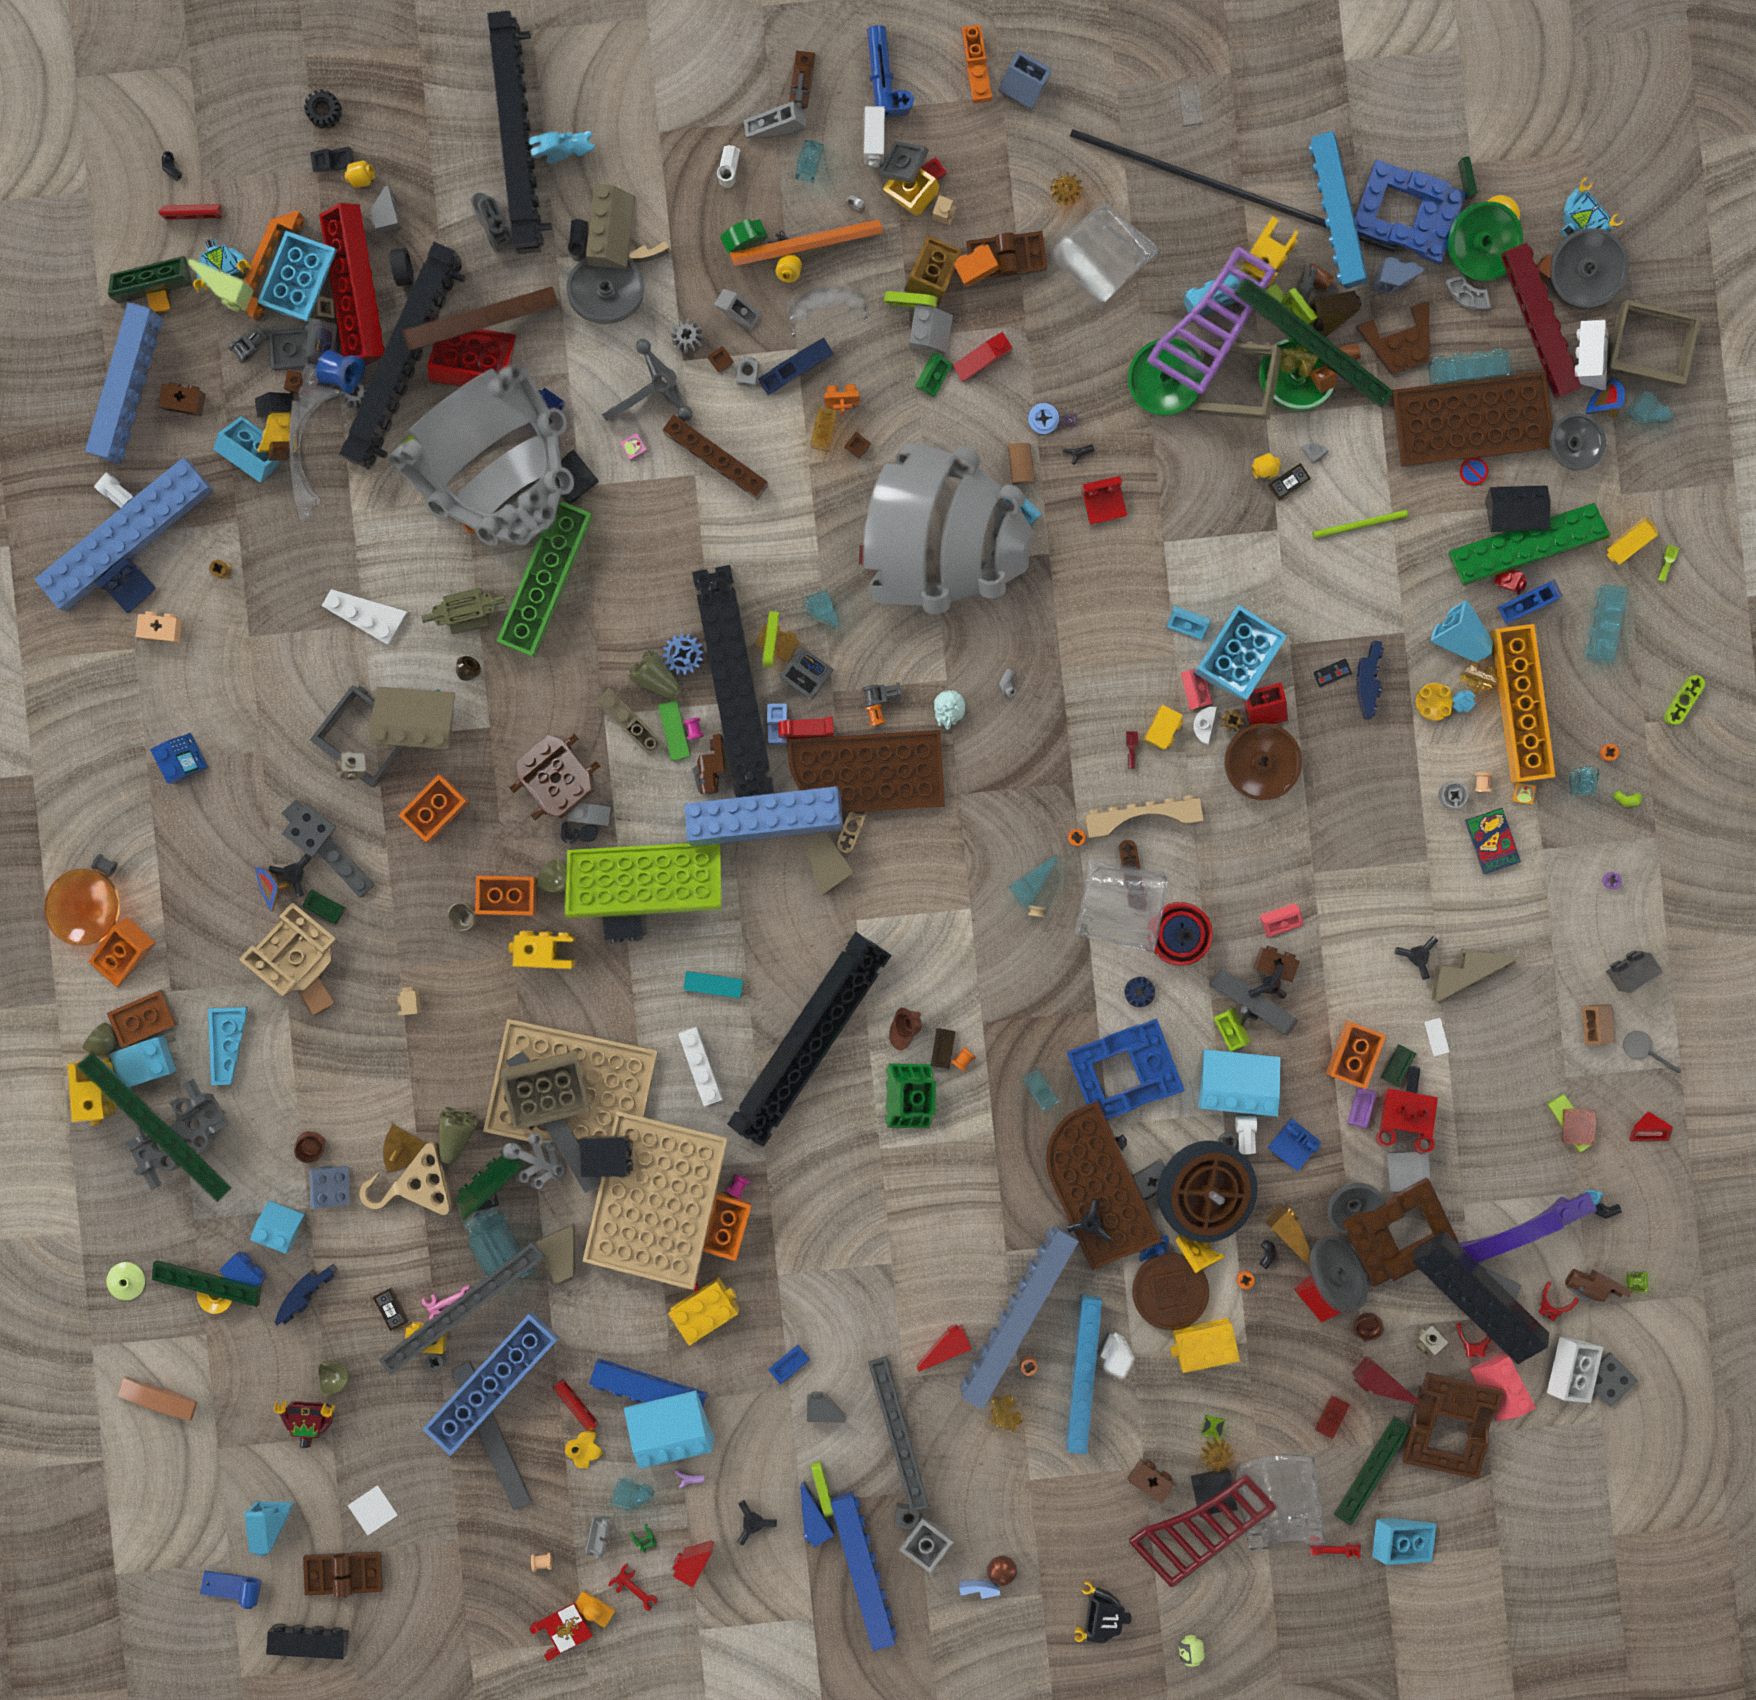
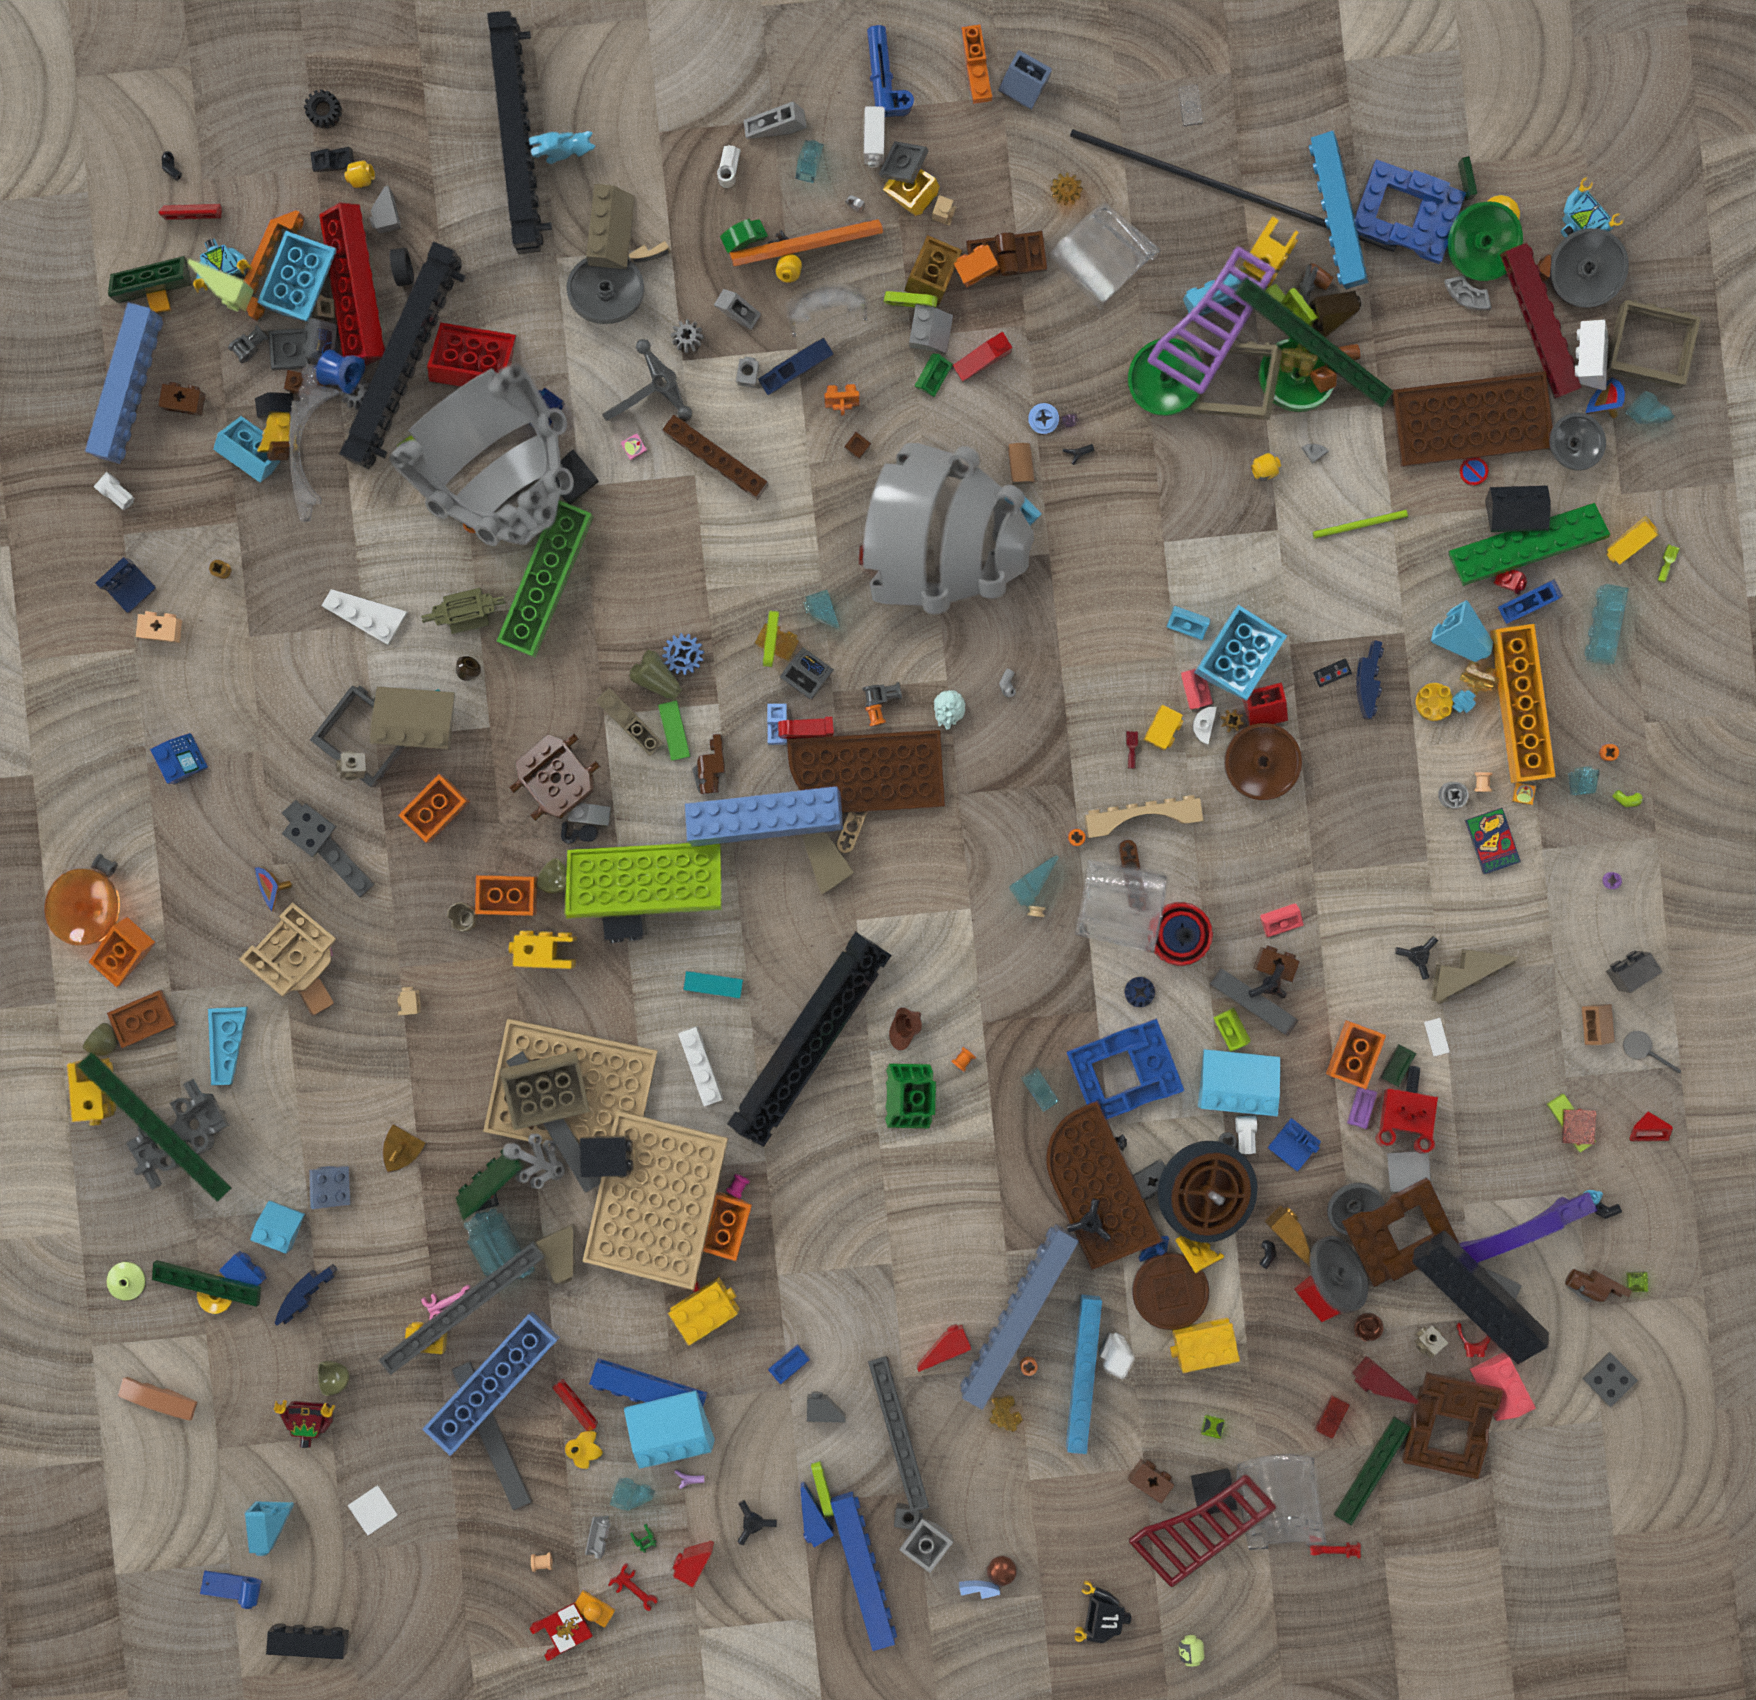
(124, 533): medium blue brick -> none
(143, 1061): medium azure slope -> none
(293, 873): black piece -> none
(309, 1147): copper hair -> none
(323, 906): dark green tile -> none
(343, 1573): reddish brown plate -> none
(390, 1309): tile -> none
(404, 1185): tan piece -> none
(430, 1361): dark grey bush -> none
(454, 1132): olive cone -> none
(480, 318): reddish brown brick -> none
(492, 220): dark grey piece -> none
(578, 238): black piece -> none
(693, 728): dark pink bush -> none
(720, 359): reddish brown plate -> none
(733, 681): black brick -> none
(802, 78): reddish brown plate -> none
(823, 429): clear yellow brick -> none
(934, 168): red tile -> none
(943, 1048): dark brown tile -> none
(1104, 500): red bracket -> none
(1218, 1461): clear yellow gear -> none
(1240, 1277): orange bush -> none
(1246, 1014): black bar -> none
(1289, 482): tile -> none
(1395, 275): sand blue slope -> none
(1402, 349): reddish brown wing -> none
(1403, 1541): medium azure slope -> none
(1469, 367): clear light blue brick -> none
(1553, 1312): red helmet -> none
(1575, 1370): white slope -> none
(1692, 698): lime beam -> none

